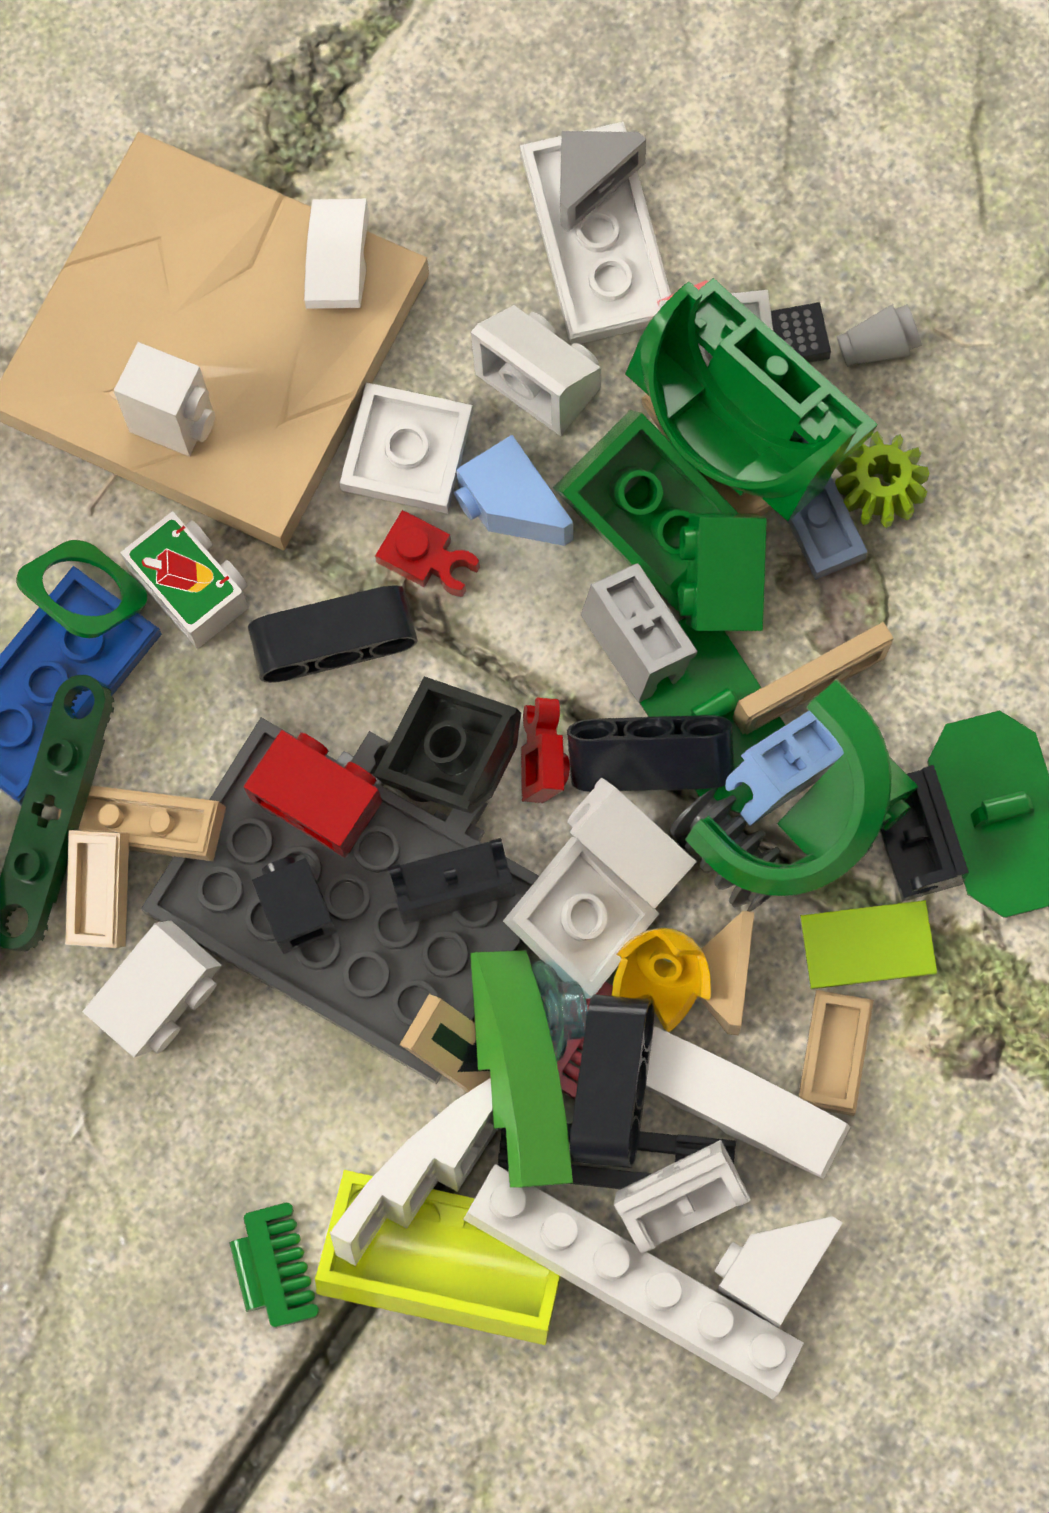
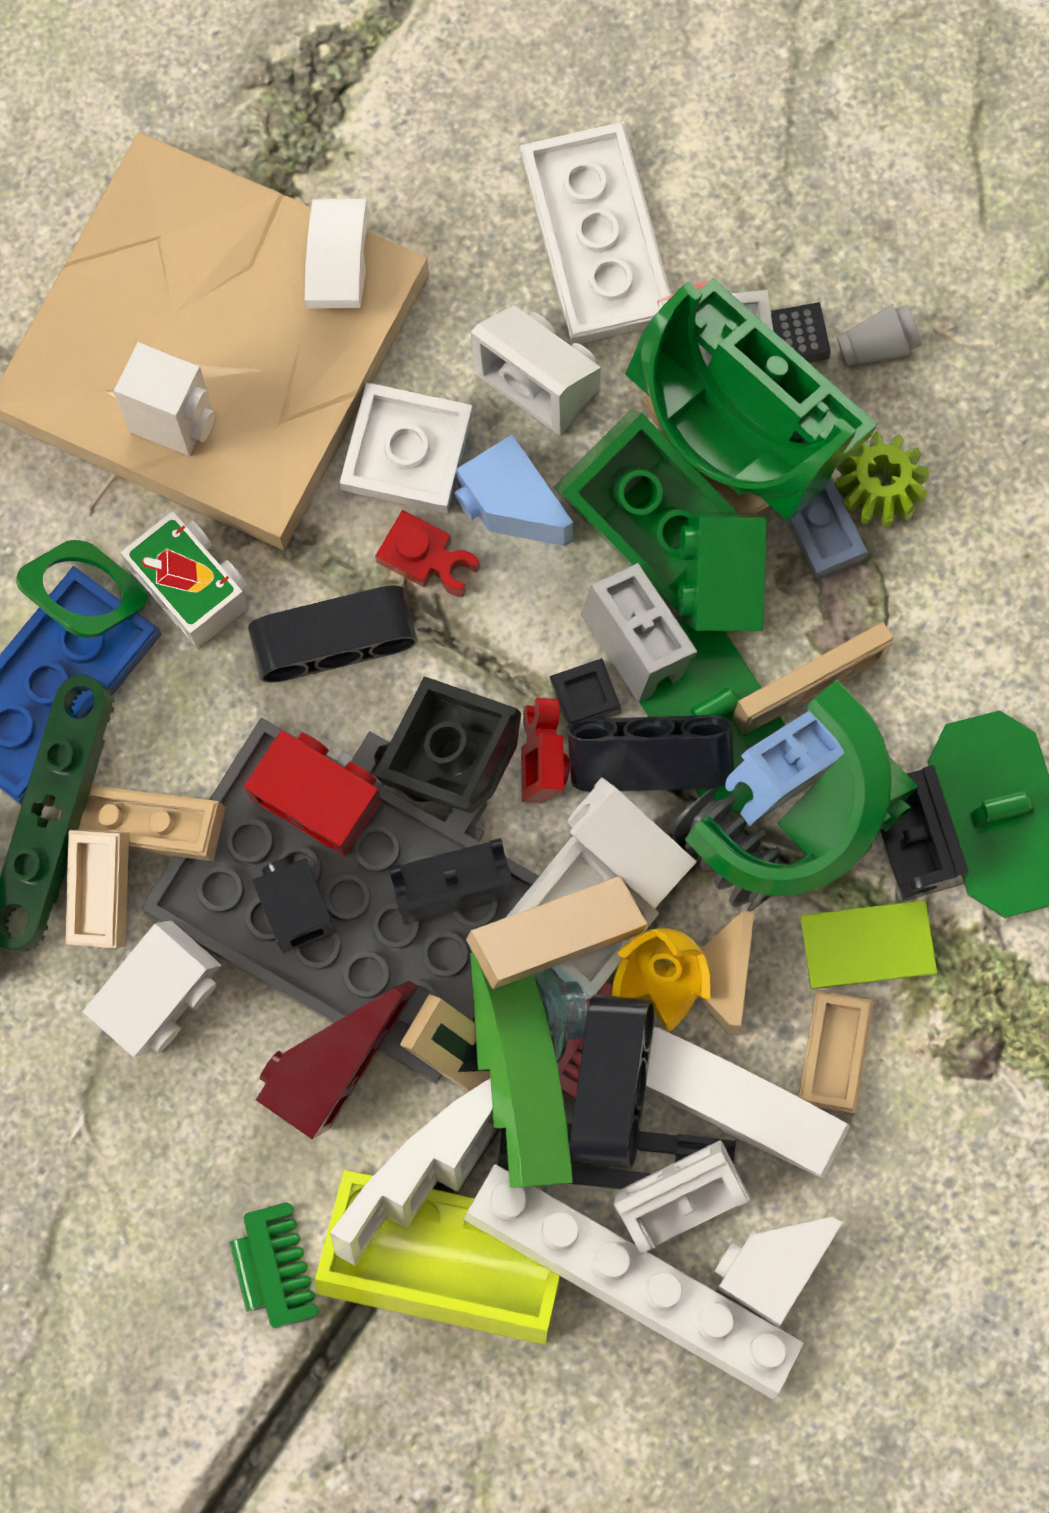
(319, 1075): none -> dark red slope
(556, 932): none -> tan tile
(585, 693): none -> black tile
(594, 168): light grey slope -> none

